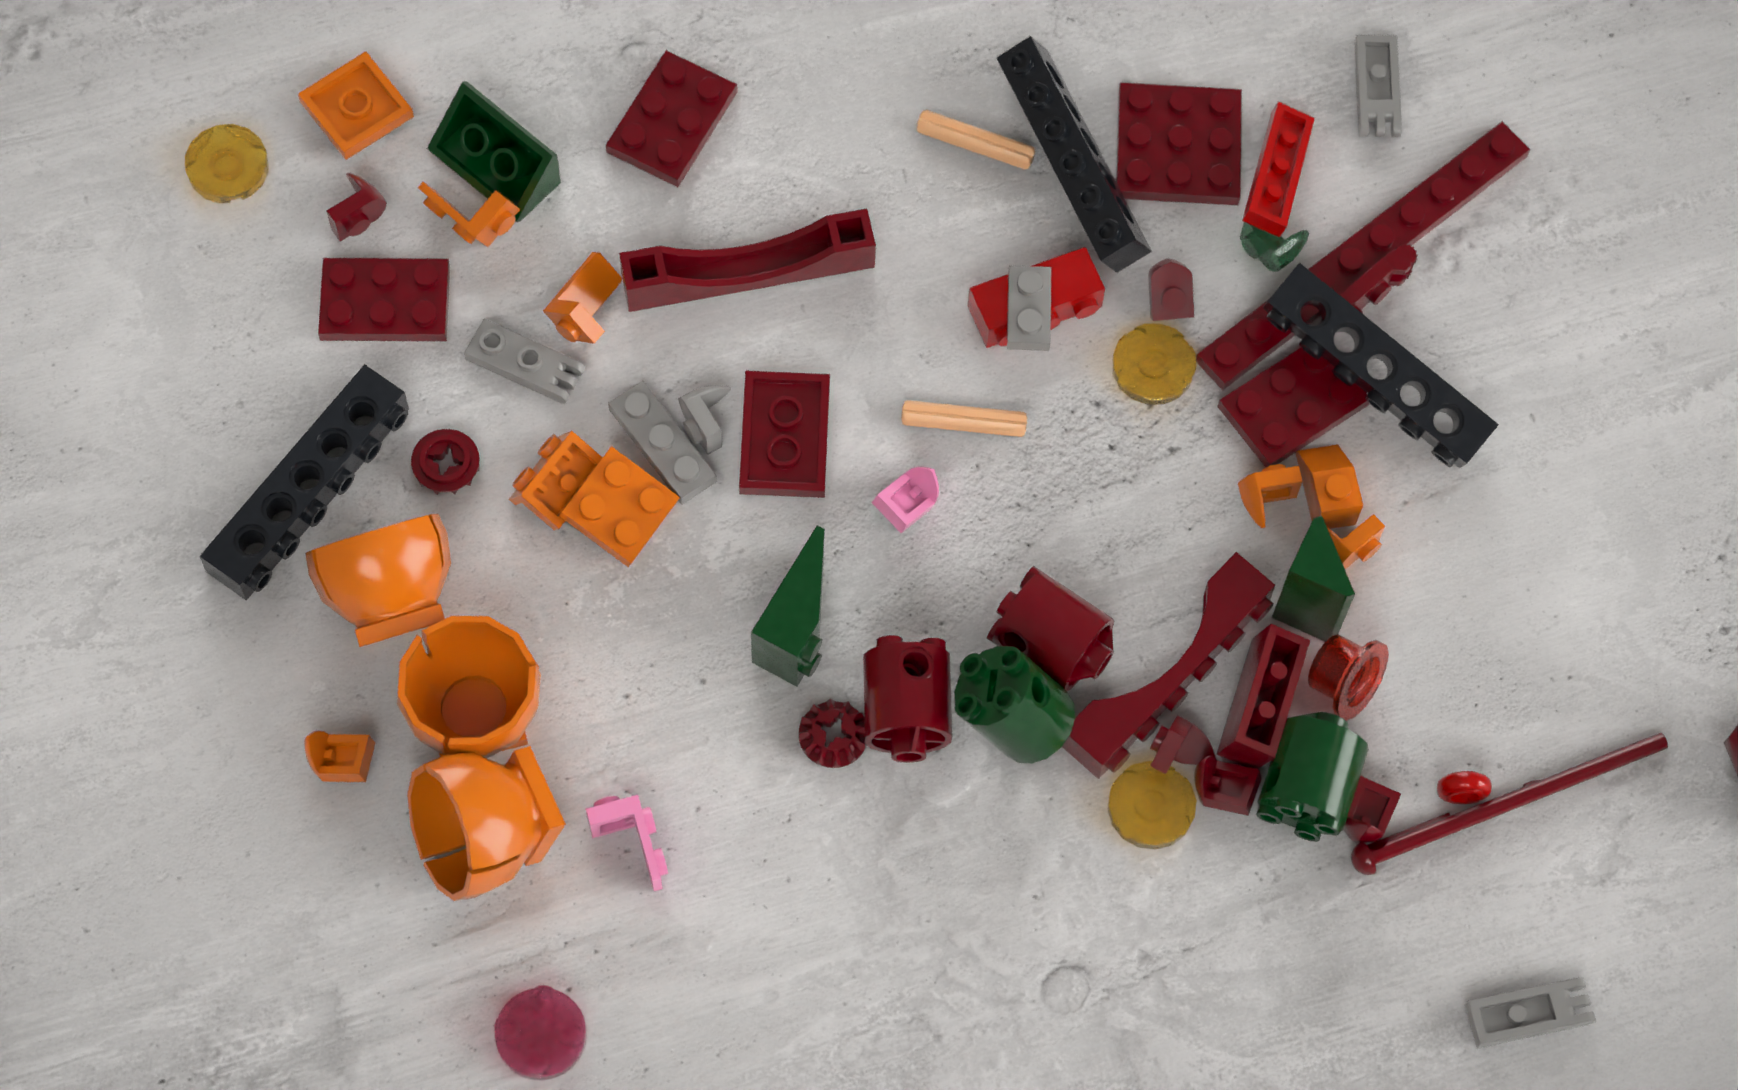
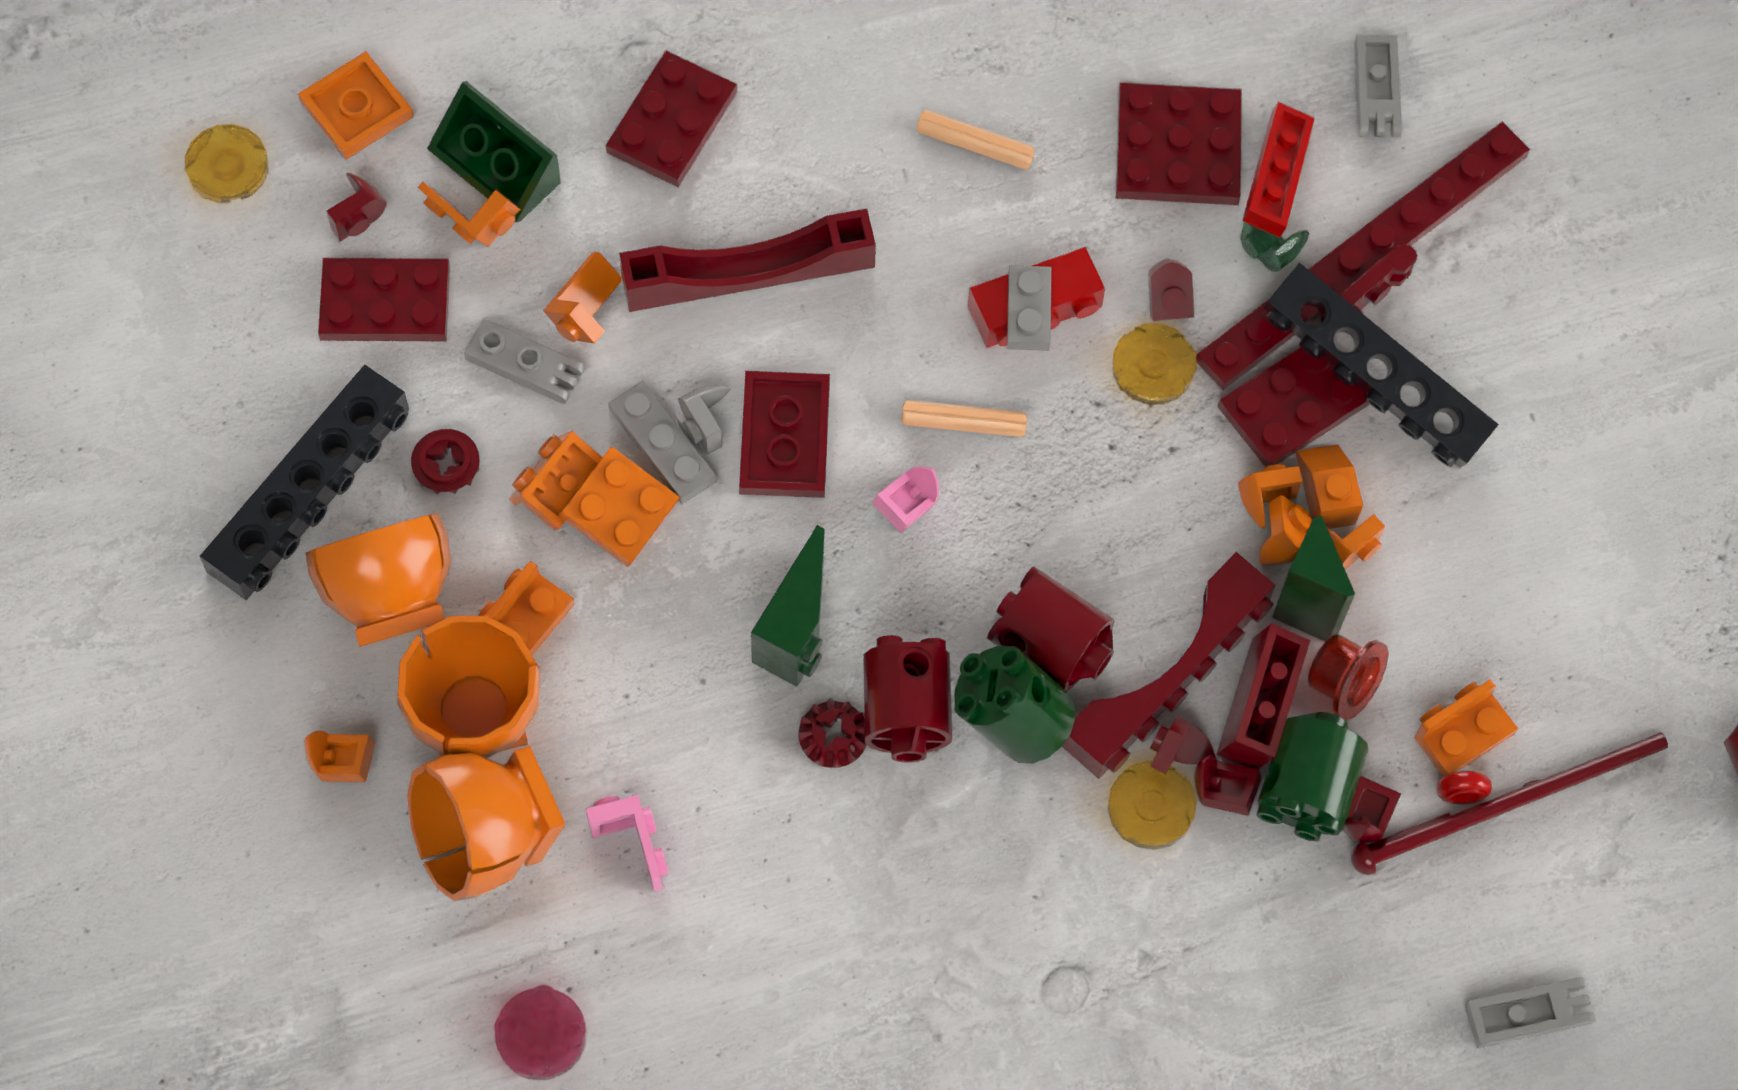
(530, 606): none -> orange bracket
(1074, 155): black brick -> none
(1288, 528): none -> orange plate
(1465, 728): none -> orange bracket

